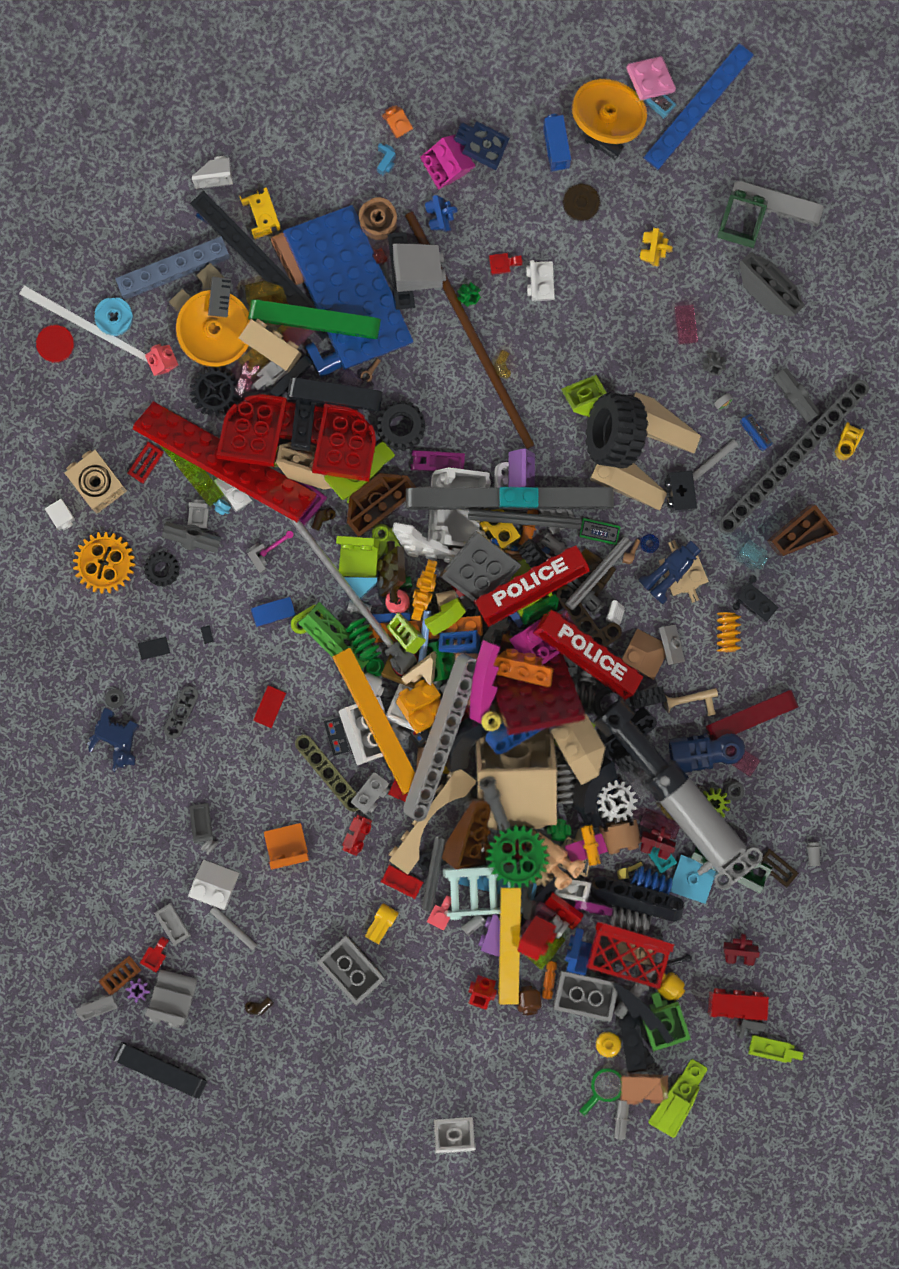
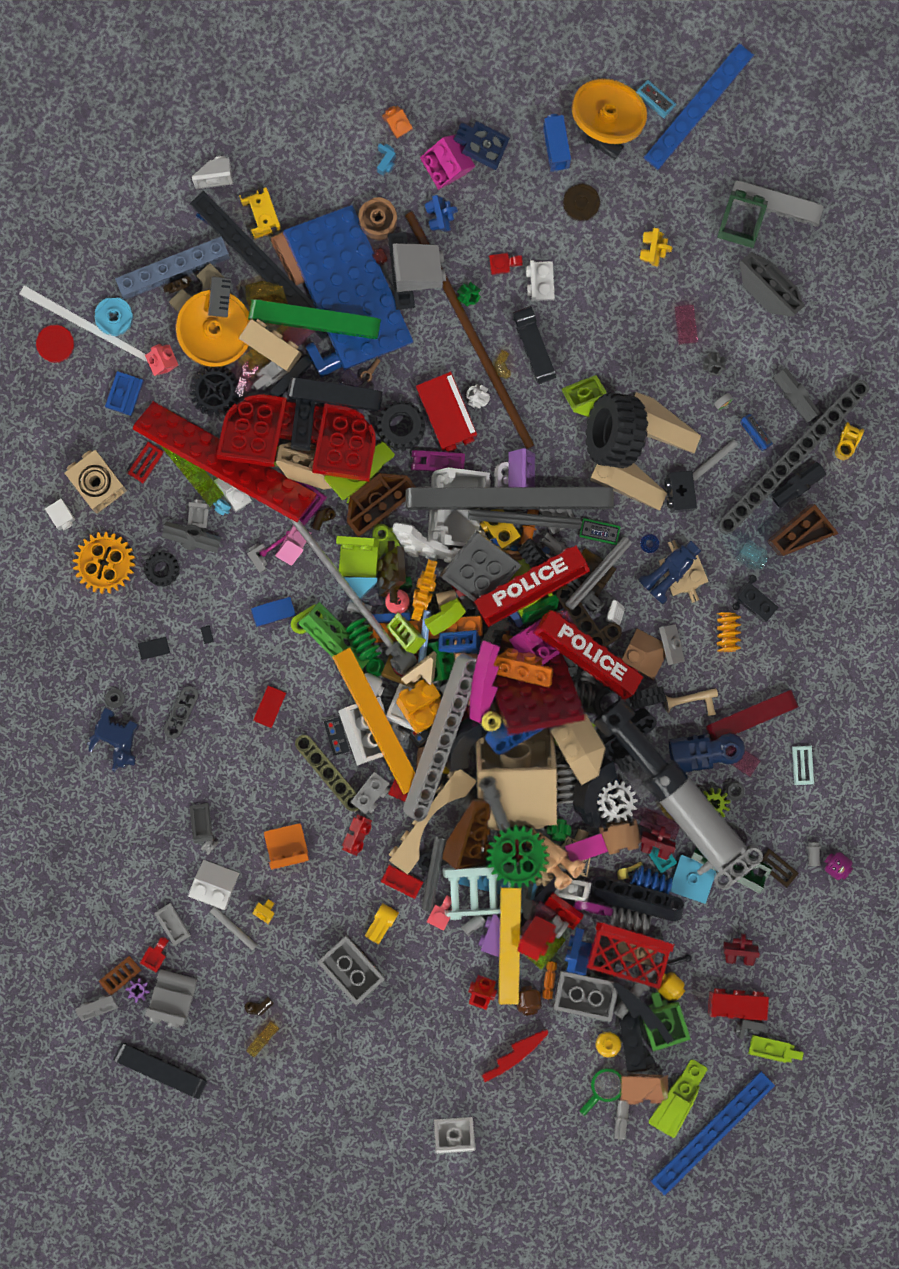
(124, 393): none -> blue plate
(177, 285): none -> dark brown gear
(262, 1039): none -> clear yellow axle
(264, 912): none -> yellow tile
(291, 546): none -> bright pink slope
(447, 412): none -> red panel
(477, 396): none -> white gear
(518, 497): teal plate -> none
(521, 1050): none -> red slope
(533, 344): none -> black beam
(590, 845): light orange pin -> none
(629, 557): medium nougat hand -> none
(651, 78): bright pink plate -> none
(712, 1133): none -> blue plate
(795, 766): none -> light aqua tile
(798, 485): none -> black piece
(838, 866): none -> magenta head

